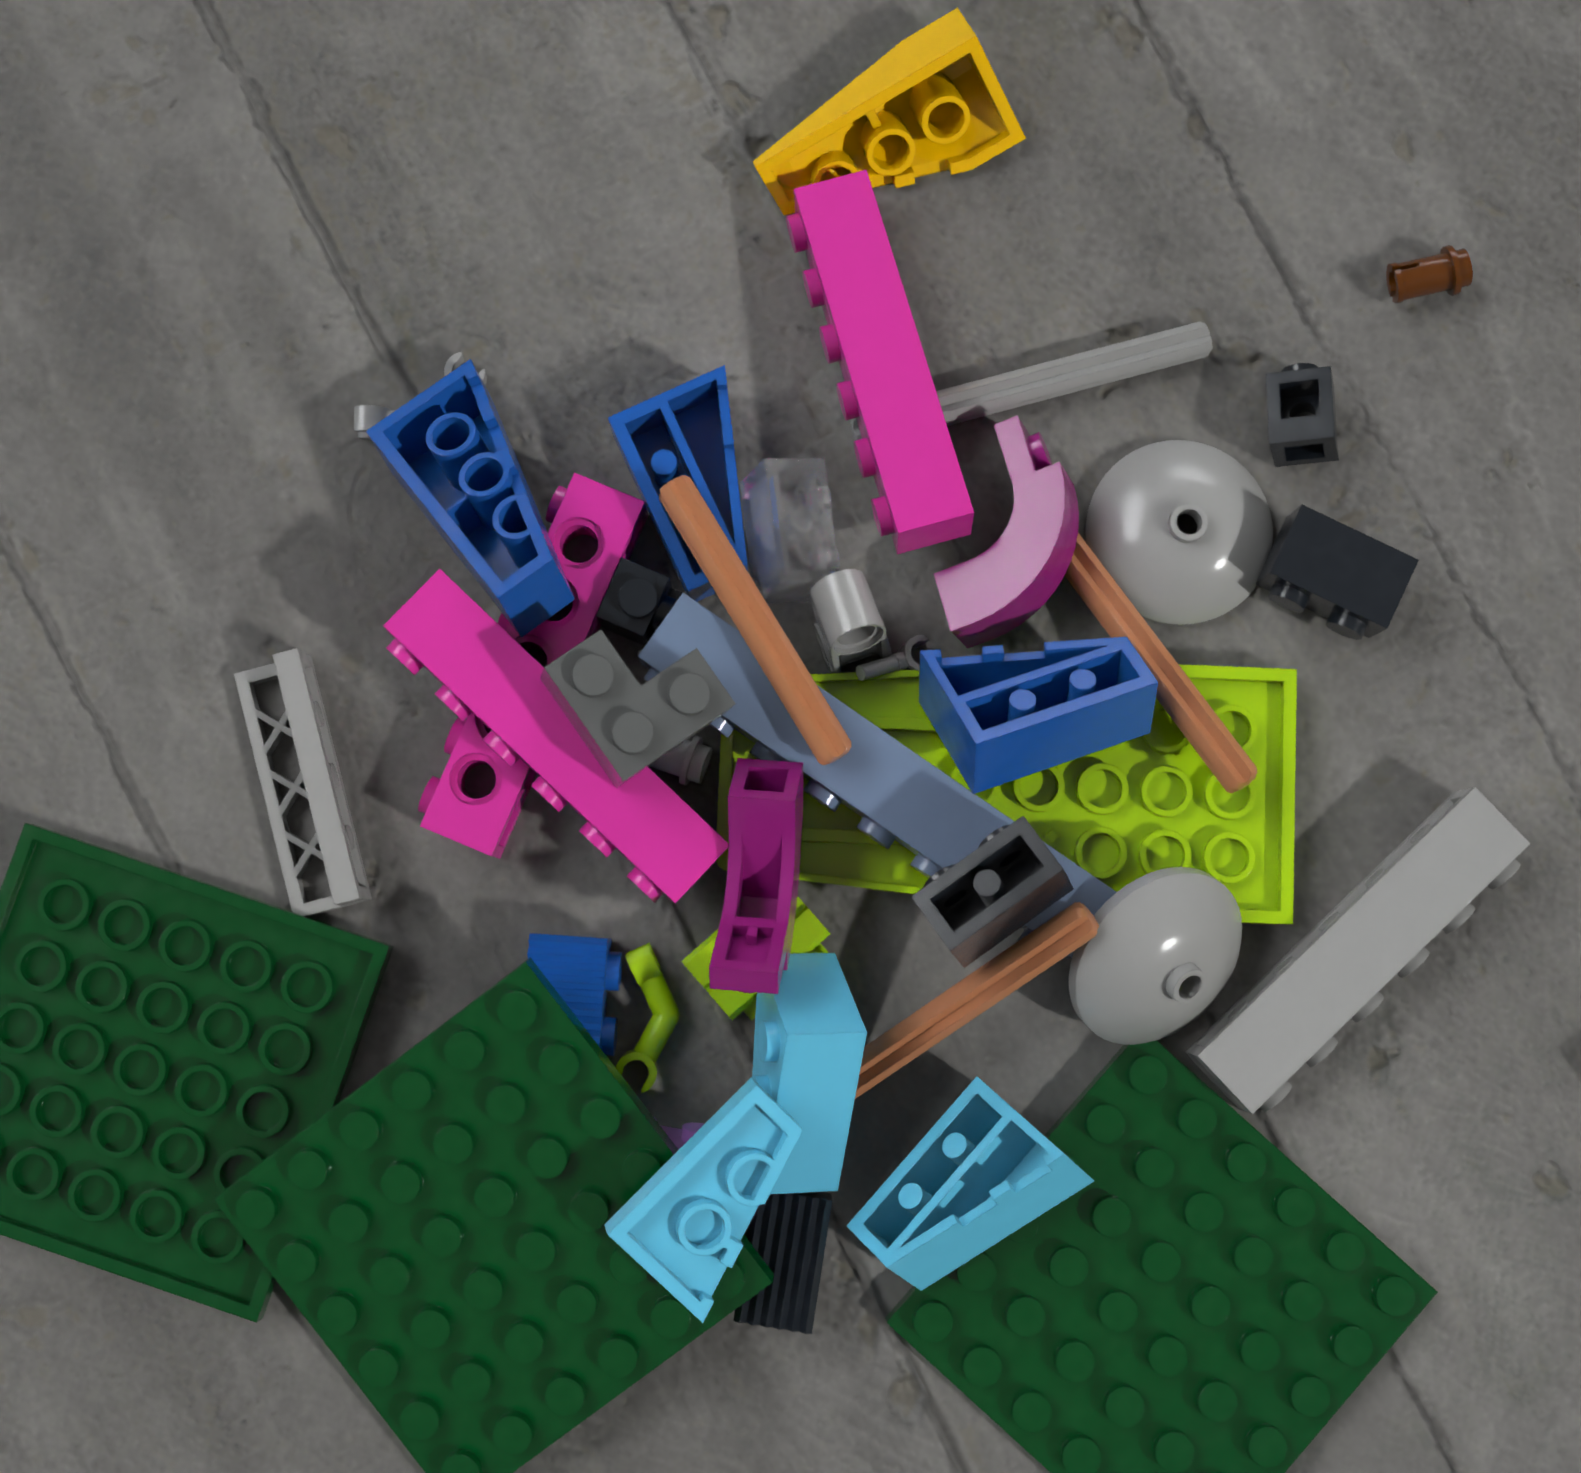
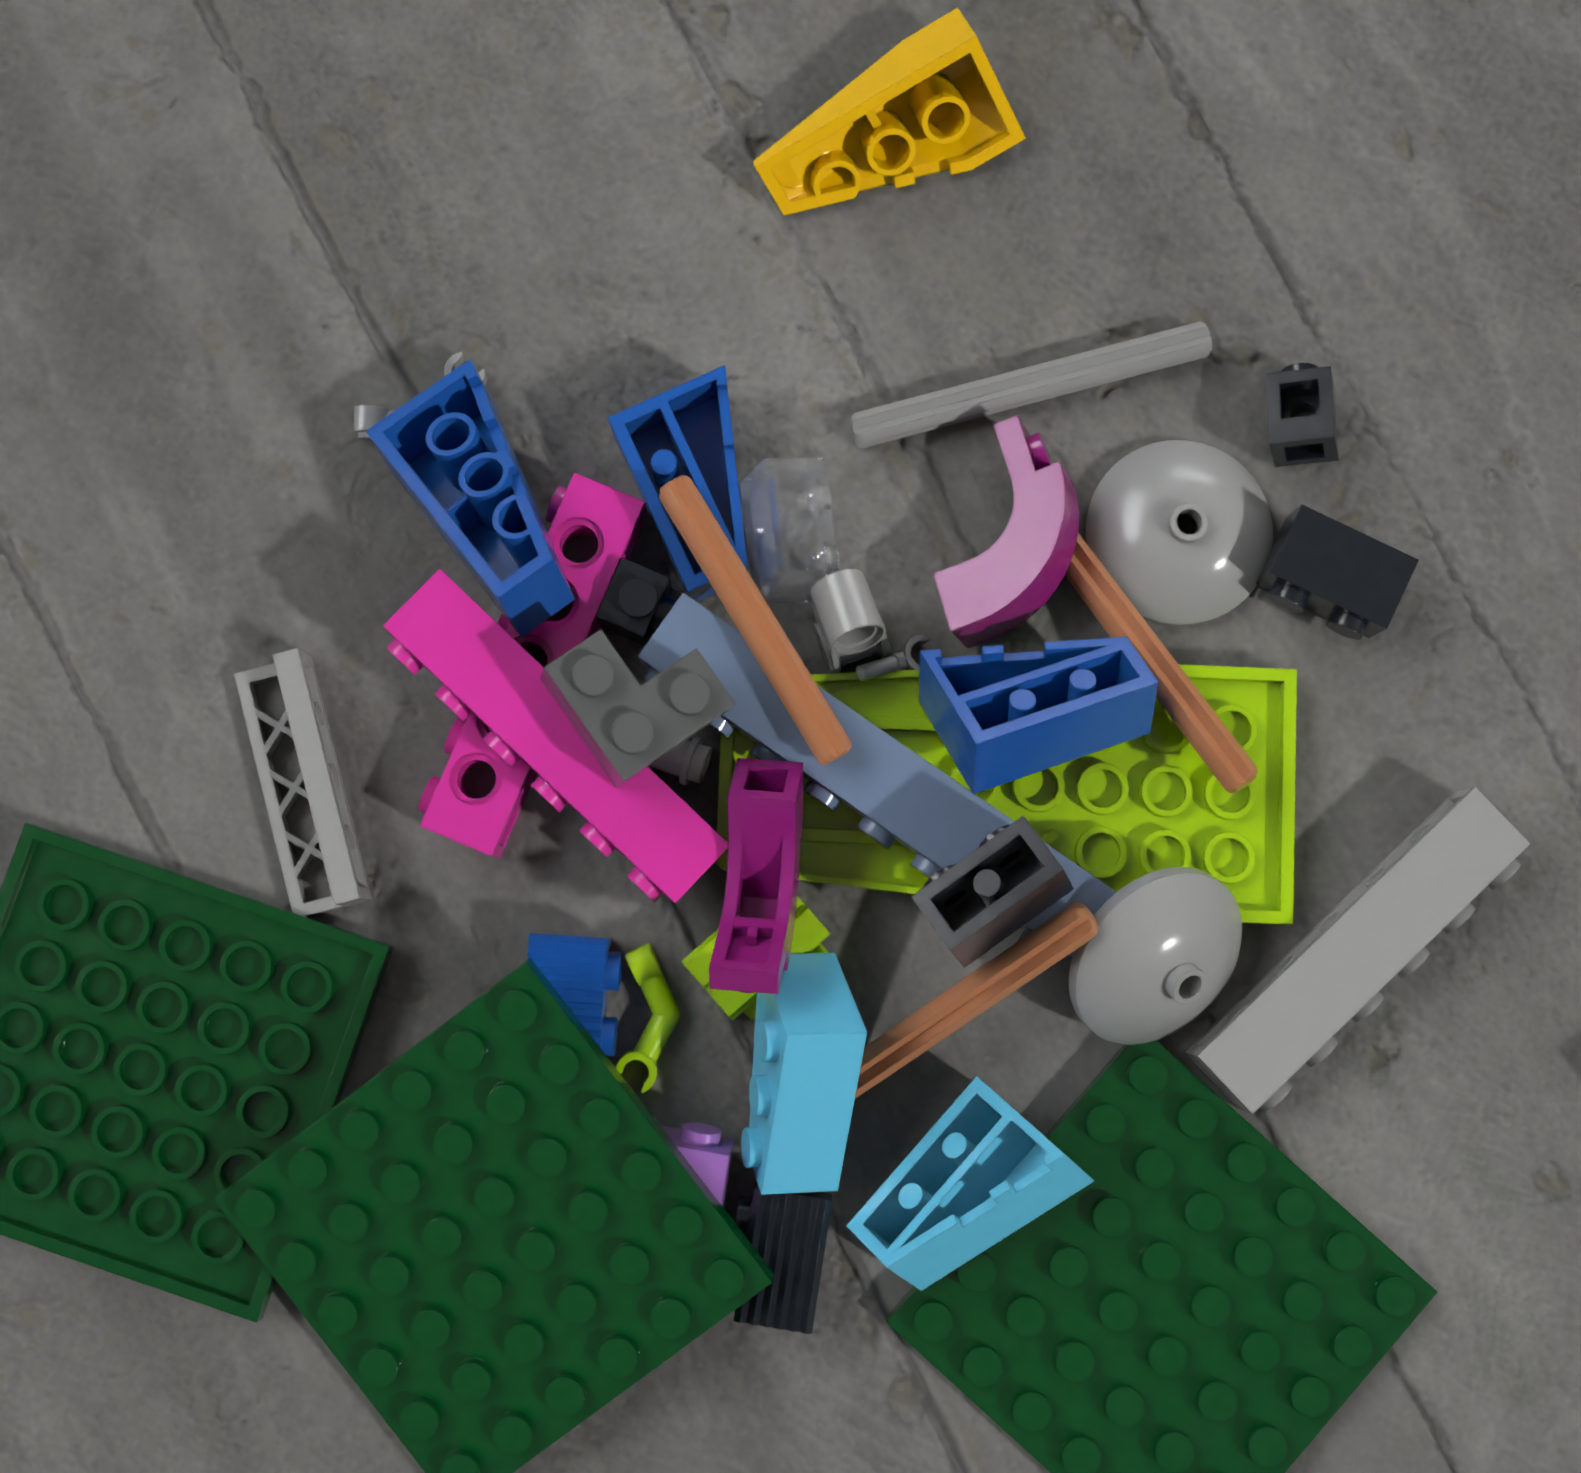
(701, 1201): medium azure wing -> none
(881, 364): dark pink brick -> none
(1430, 275): reddish brown pin -> none

